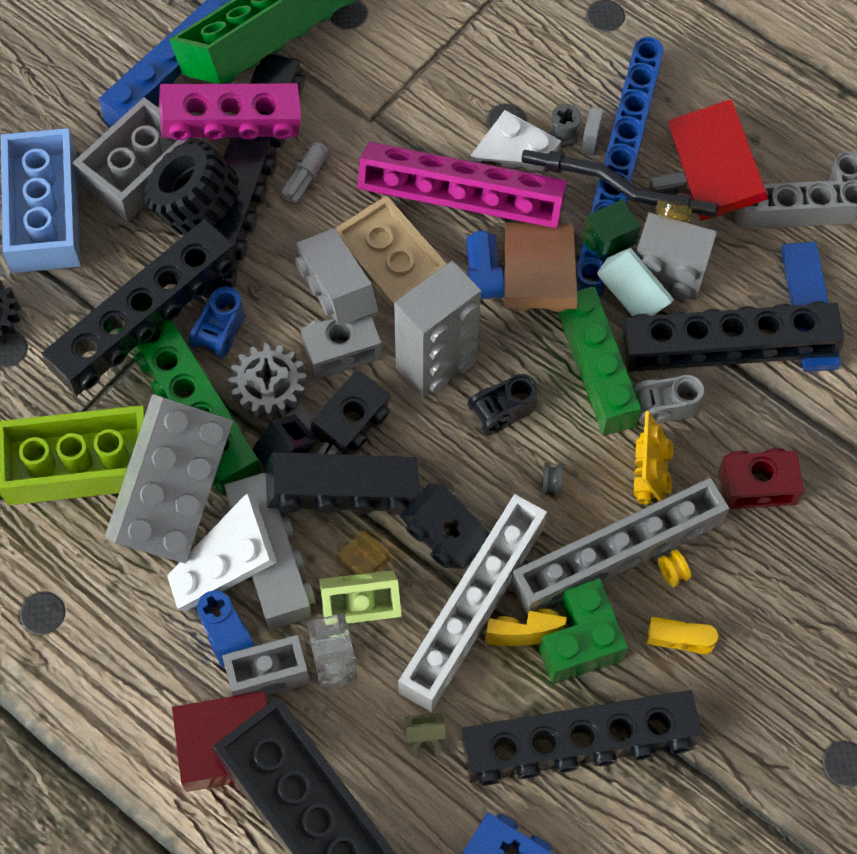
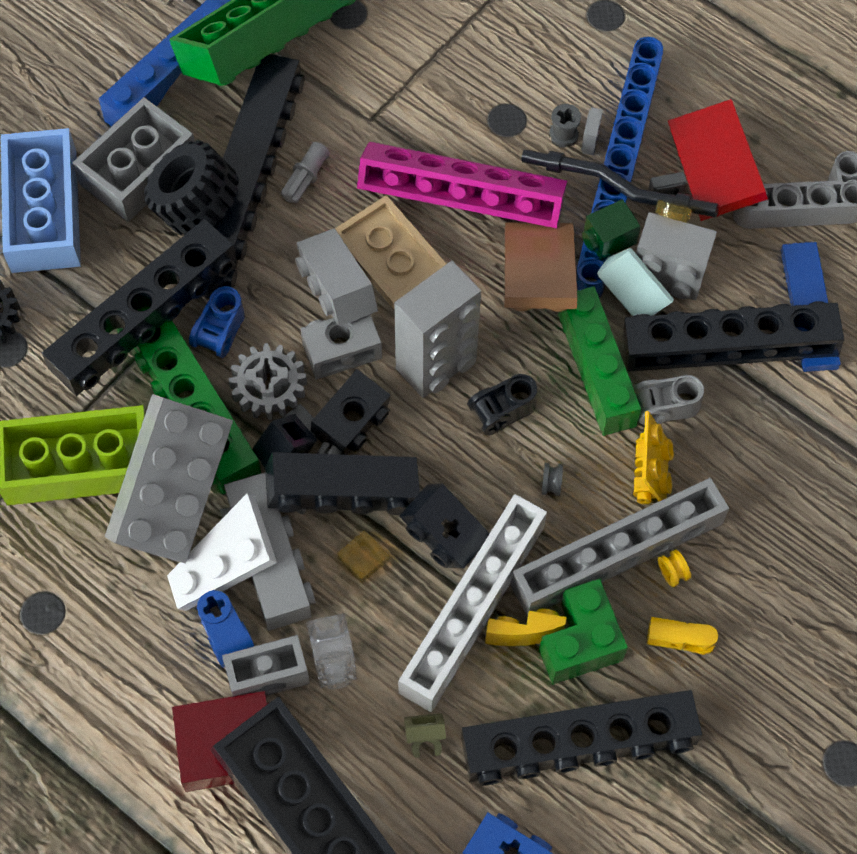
(244, 100): dark pink brick -> none
(361, 596): yellowish green brick -> none
(484, 264): blue piece -> none
(509, 139): white wing -> none
(744, 491): dark red brick -> none

